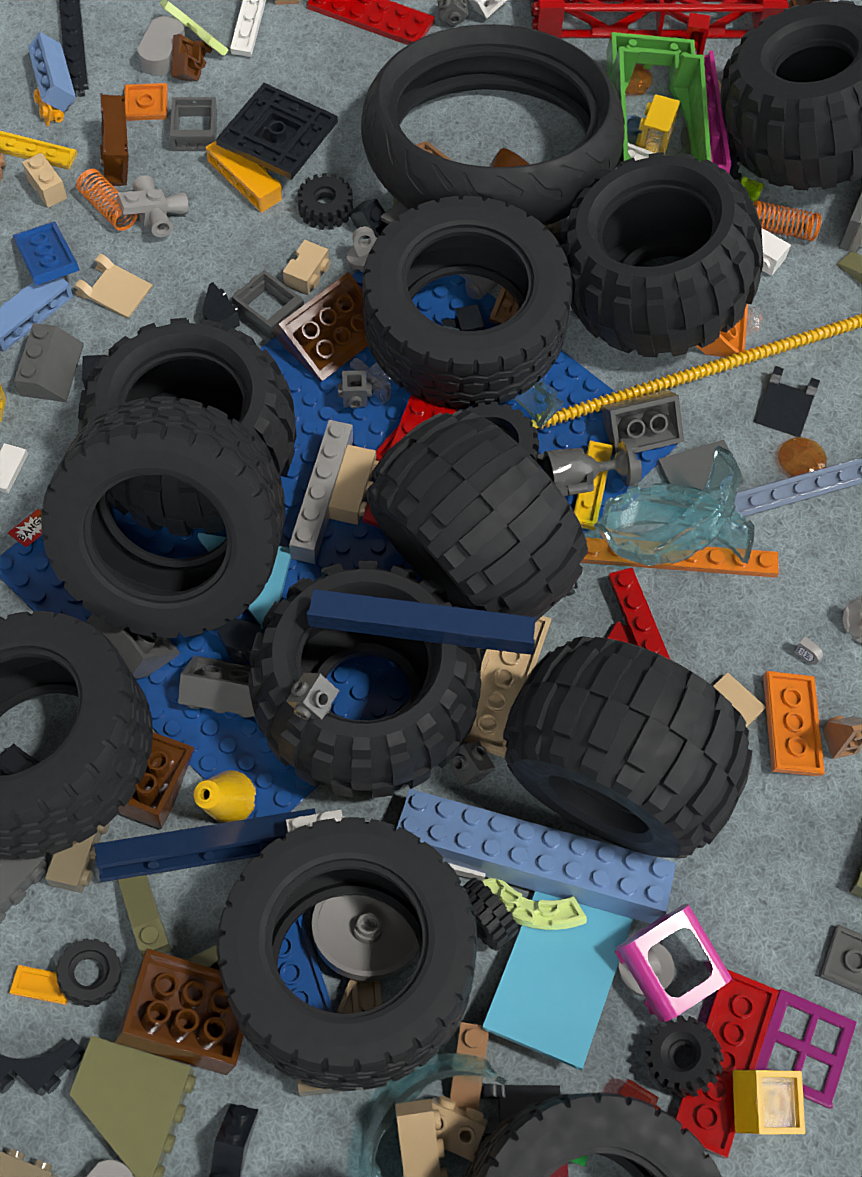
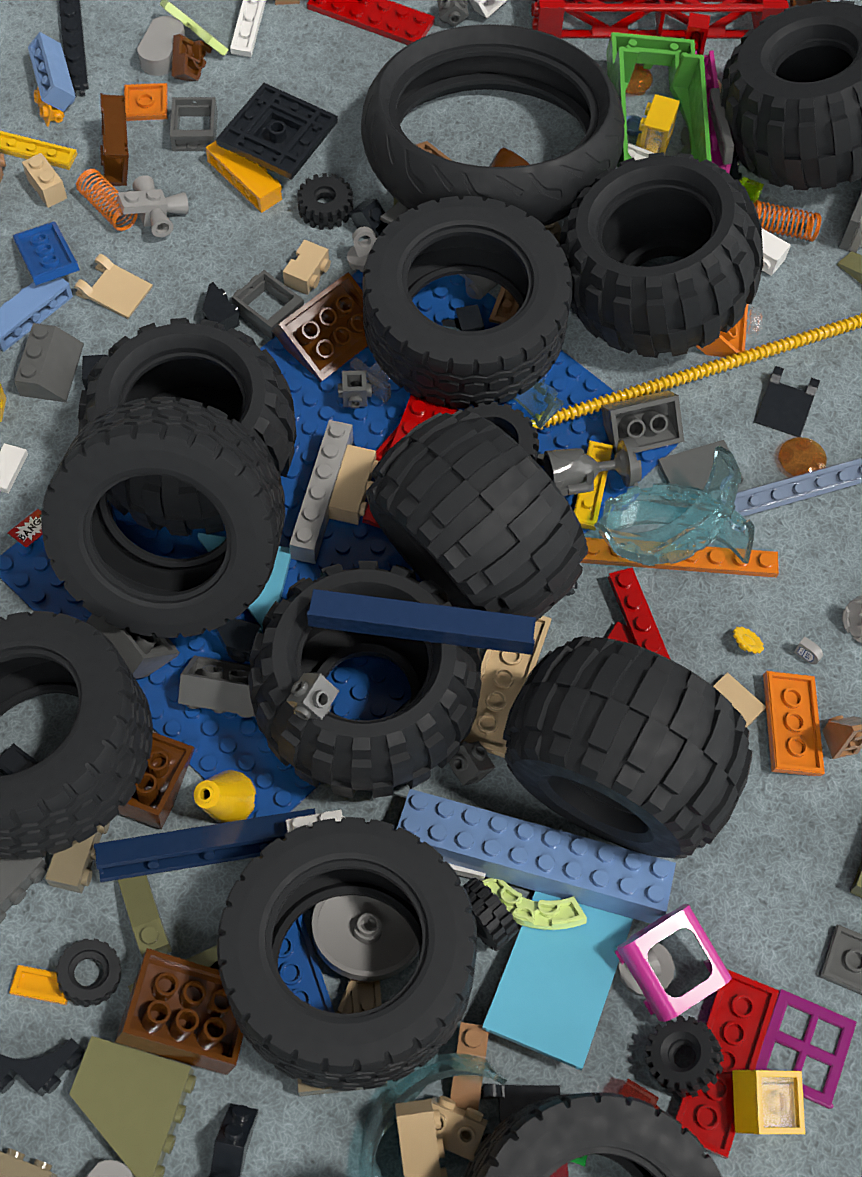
(721, 126): none -> dark grey tile
(748, 640): none -> yellow piece

